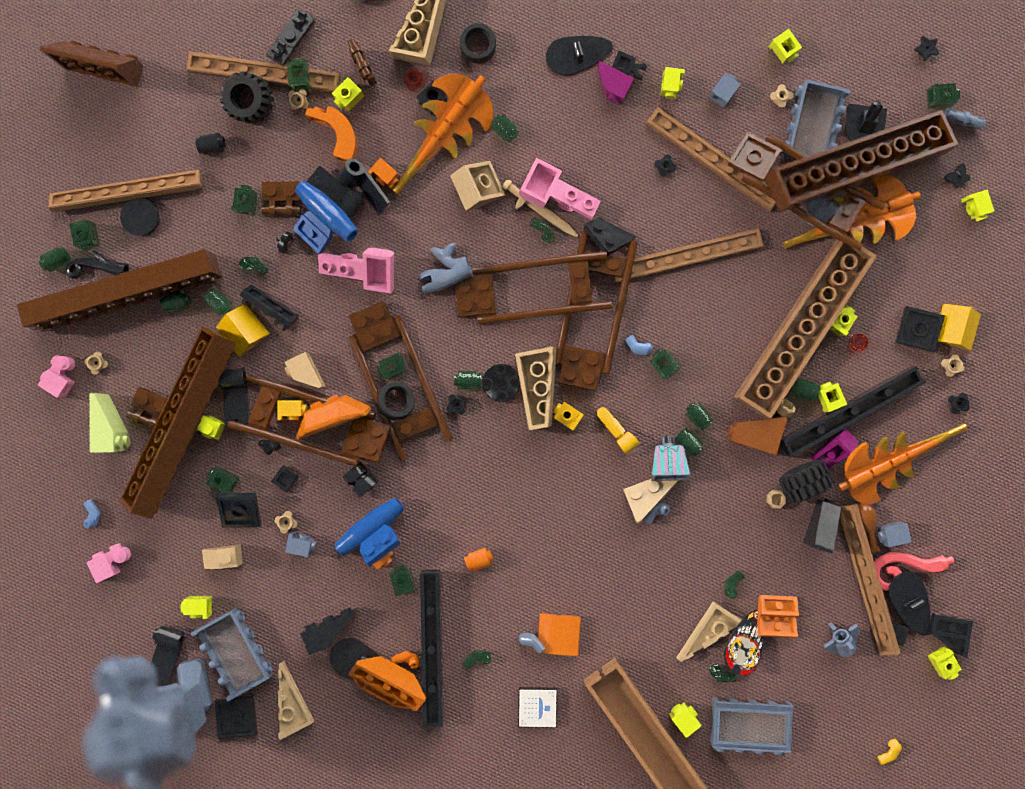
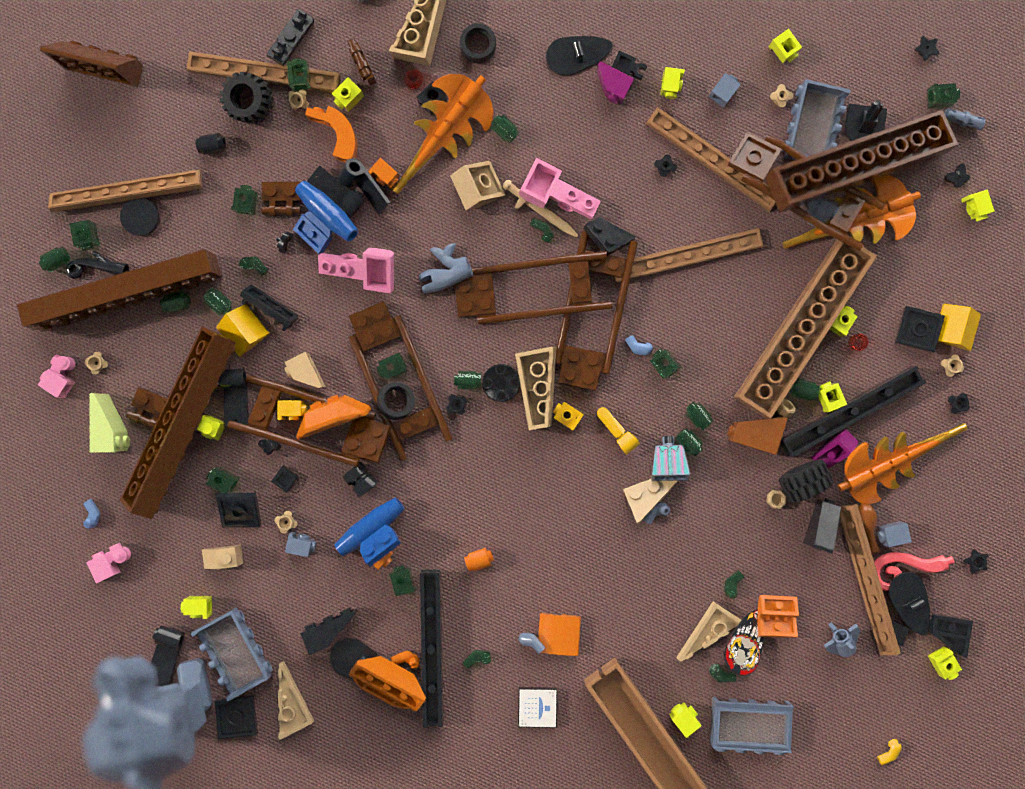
(982, 561): none -> black plate

